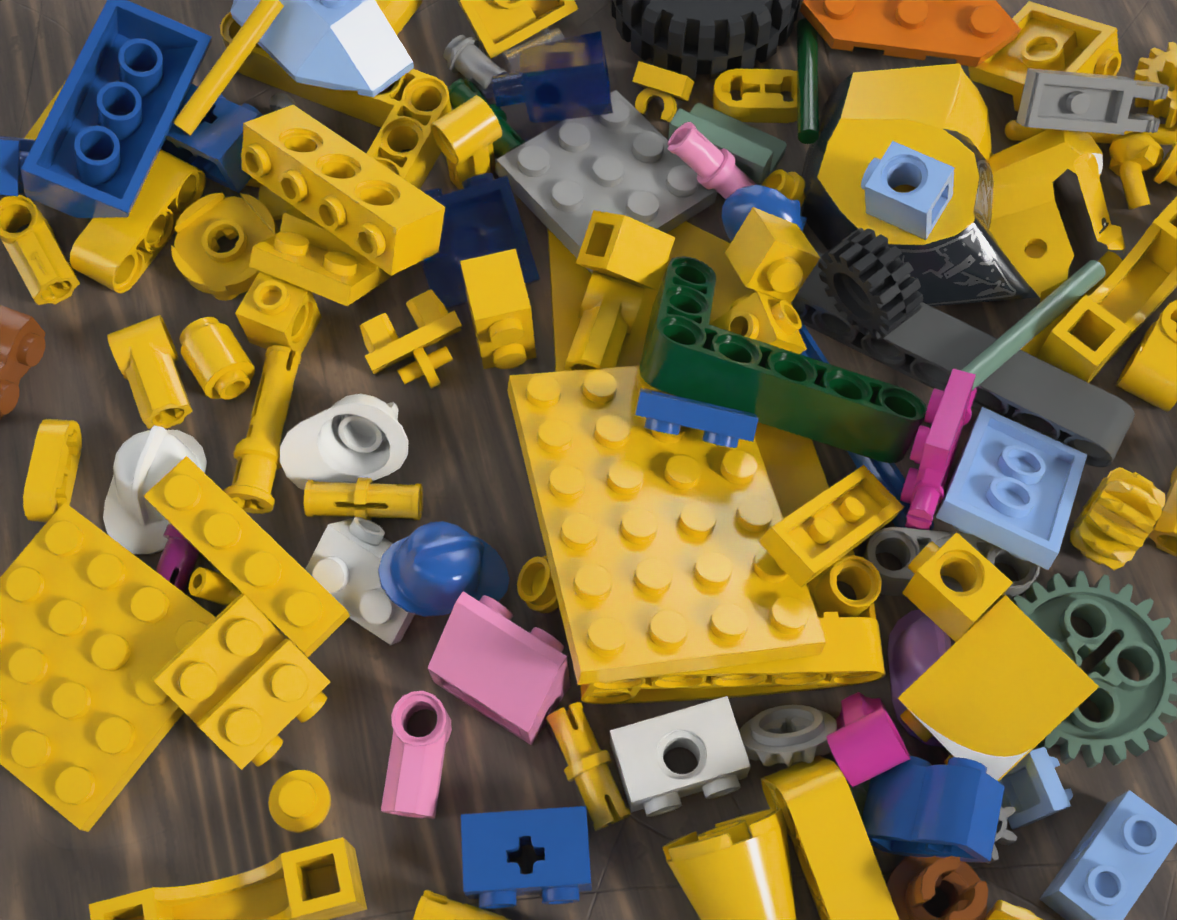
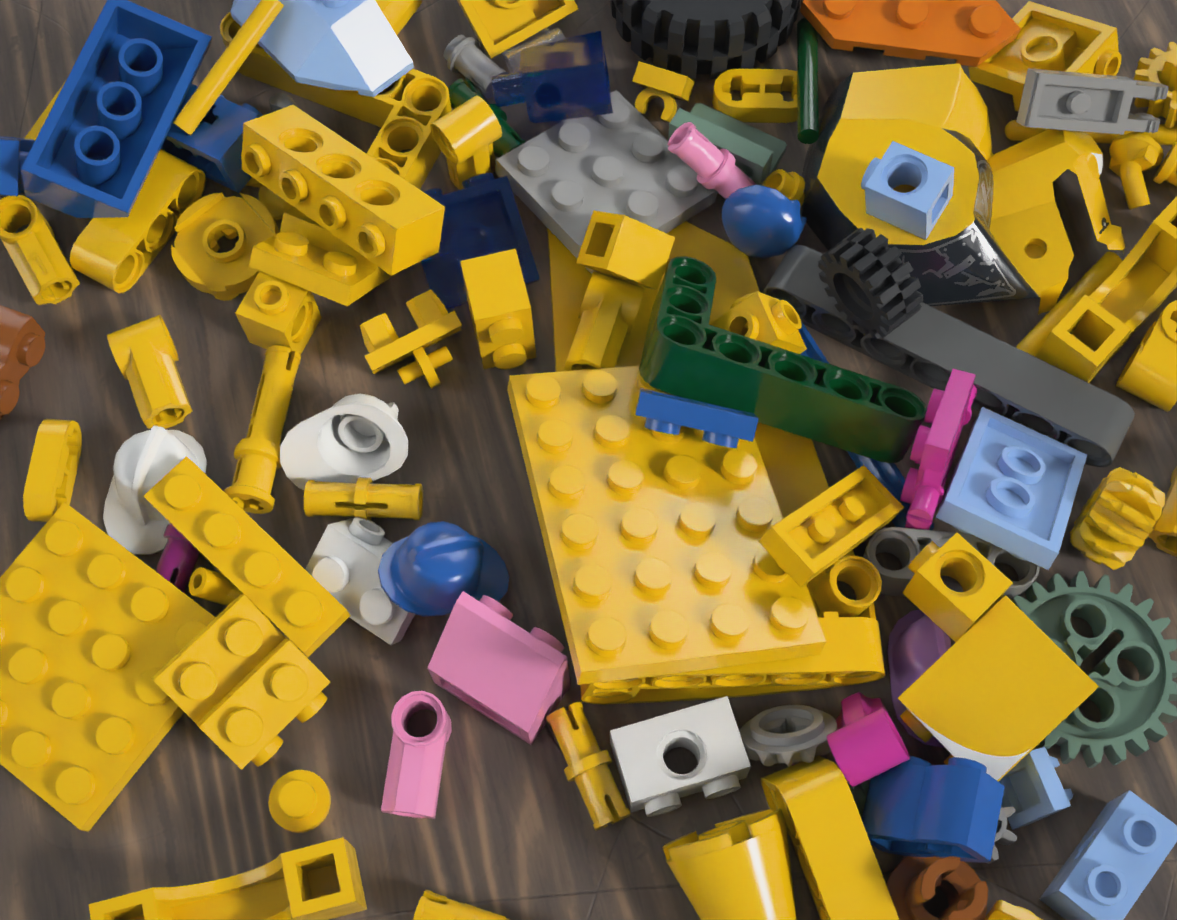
(216, 358): yellow brick -> none
(497, 836): blue brick -> none
(537, 586): yellow plate -> none
(772, 255): yellow brick -> none
(1035, 321): sand green bar -> none

